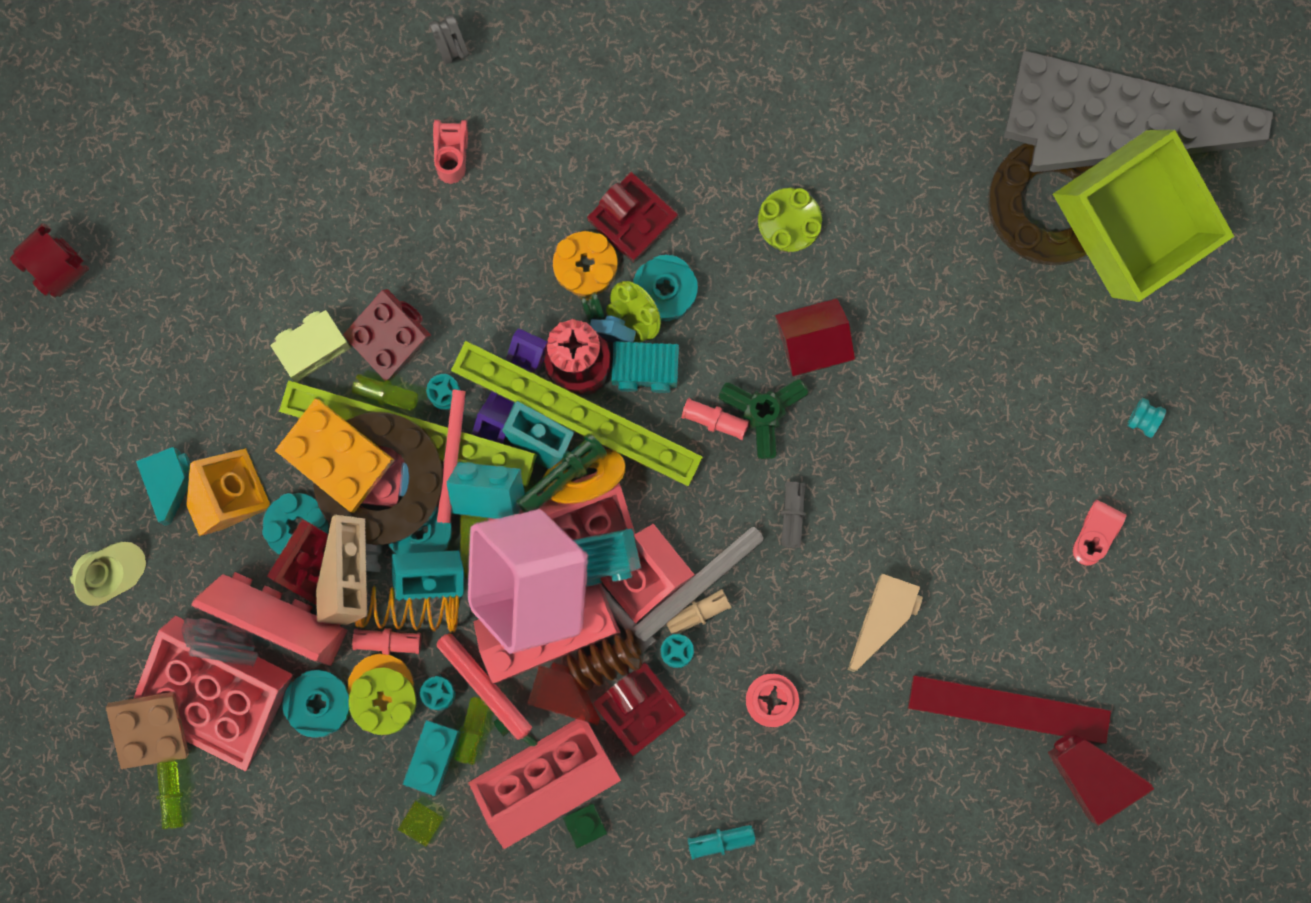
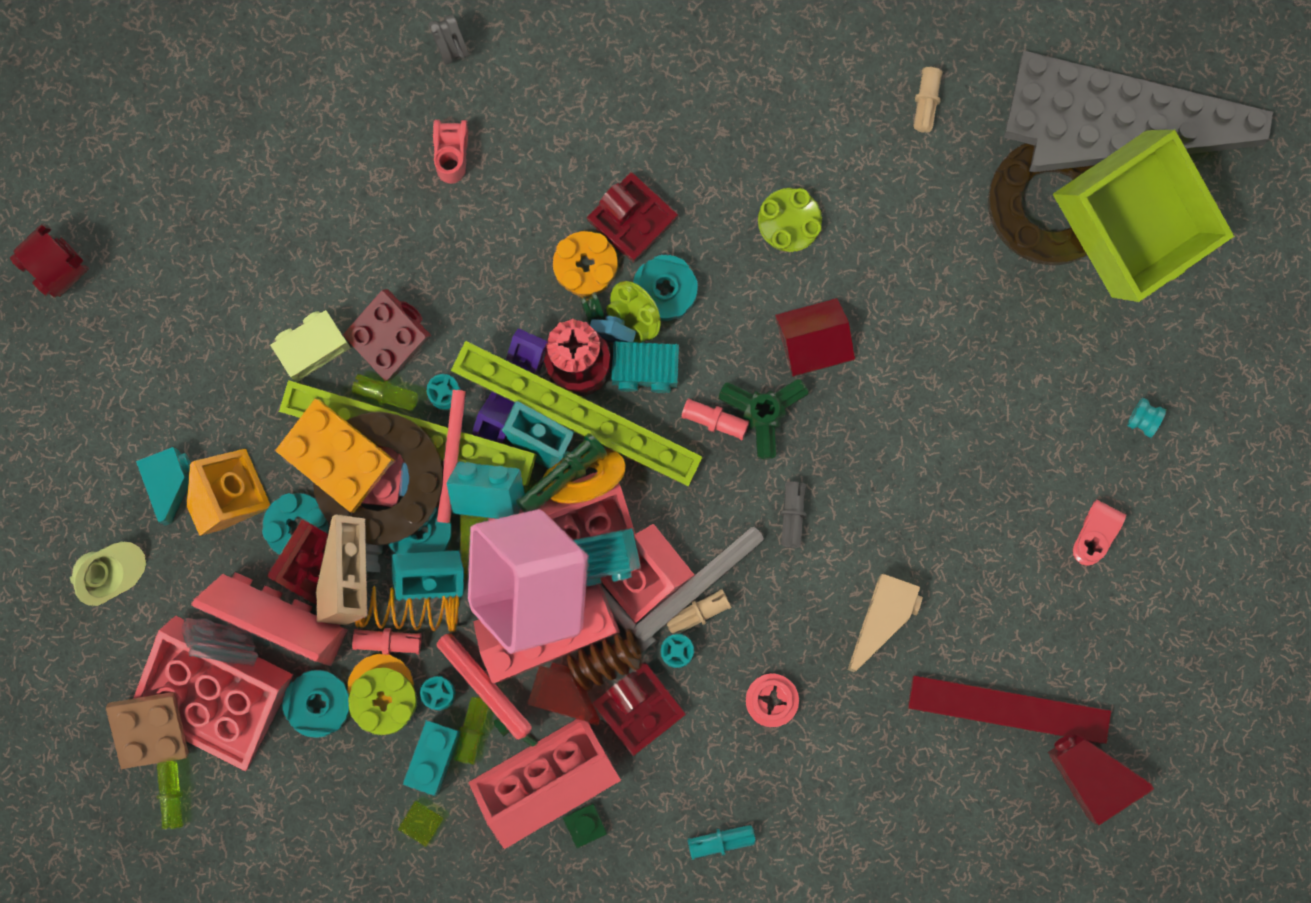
(927, 99): none -> tan axle

